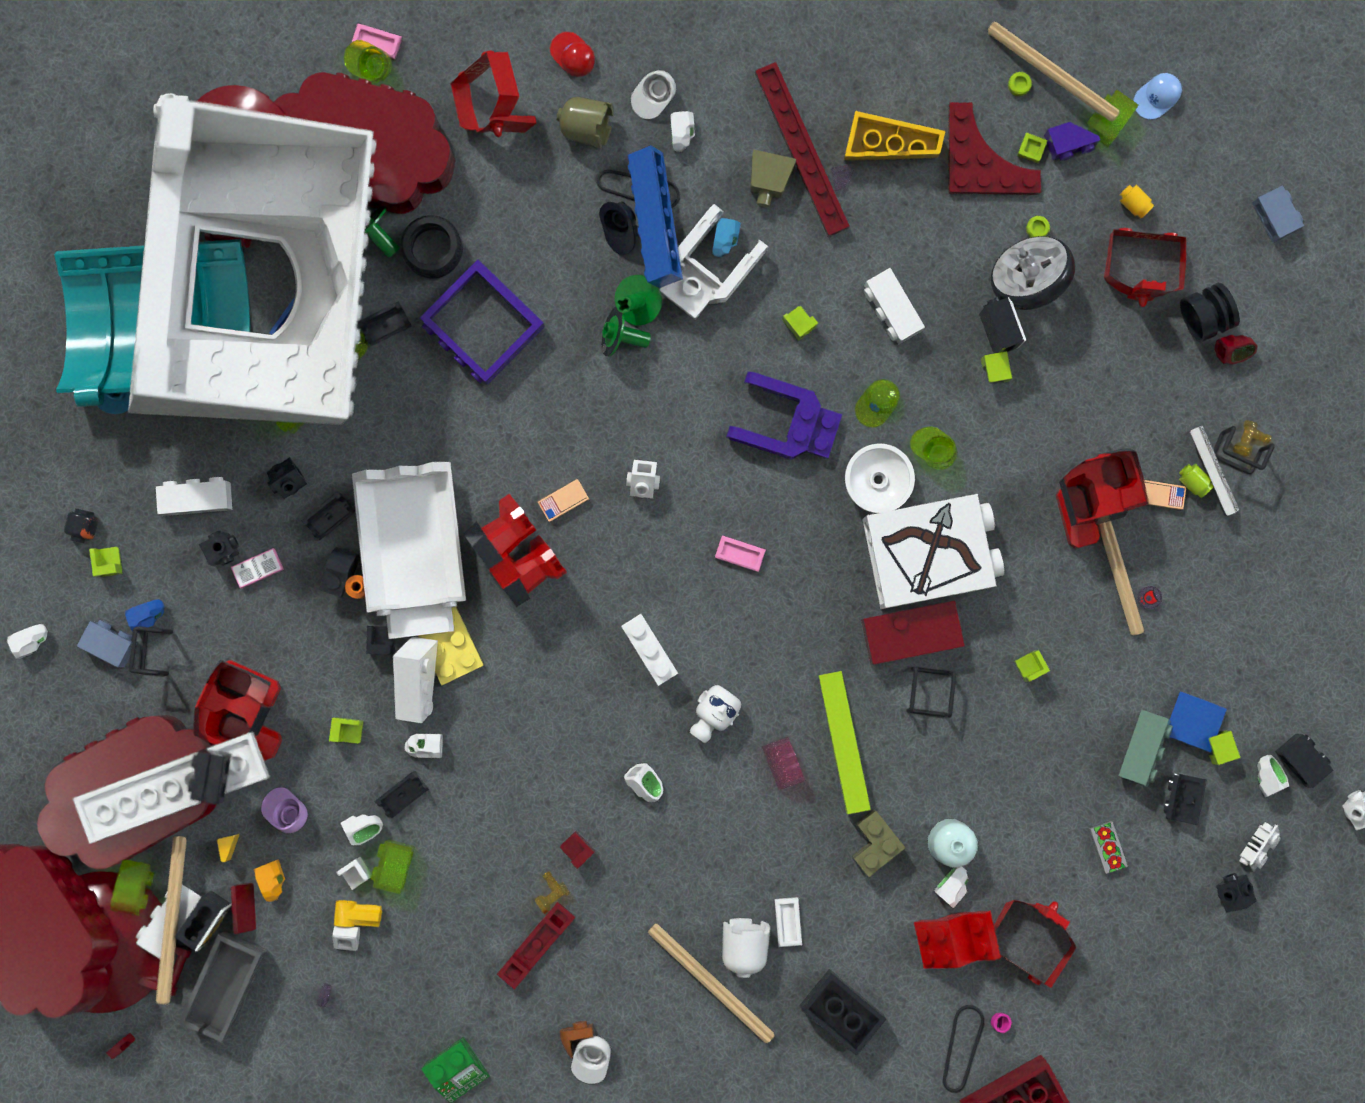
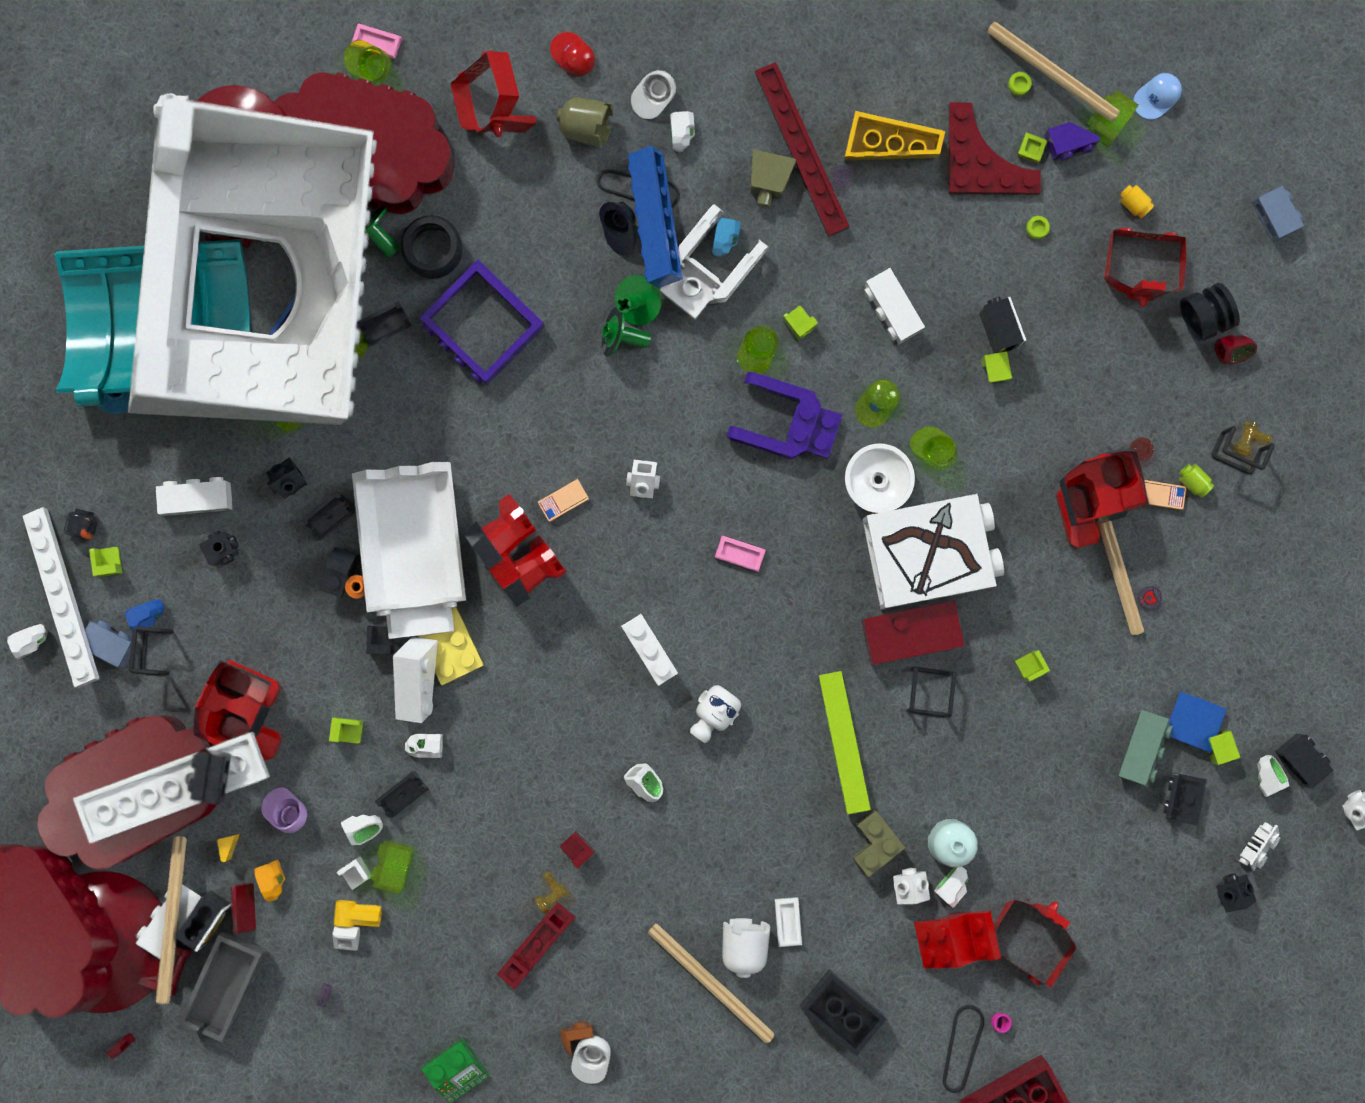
(61, 597): none -> white plate
(131, 887): clear neon green brick -> none
(257, 568): tile -> none
(758, 349): none -> clear neon green cap
(783, 763): clear pink brick -> none
(911, 886): none -> white brick
(1045, 283): flat silver wheel -> none
(1108, 847): tile -> none
(1143, 447): none -> clear red tile
(1214, 470): white tile -> none

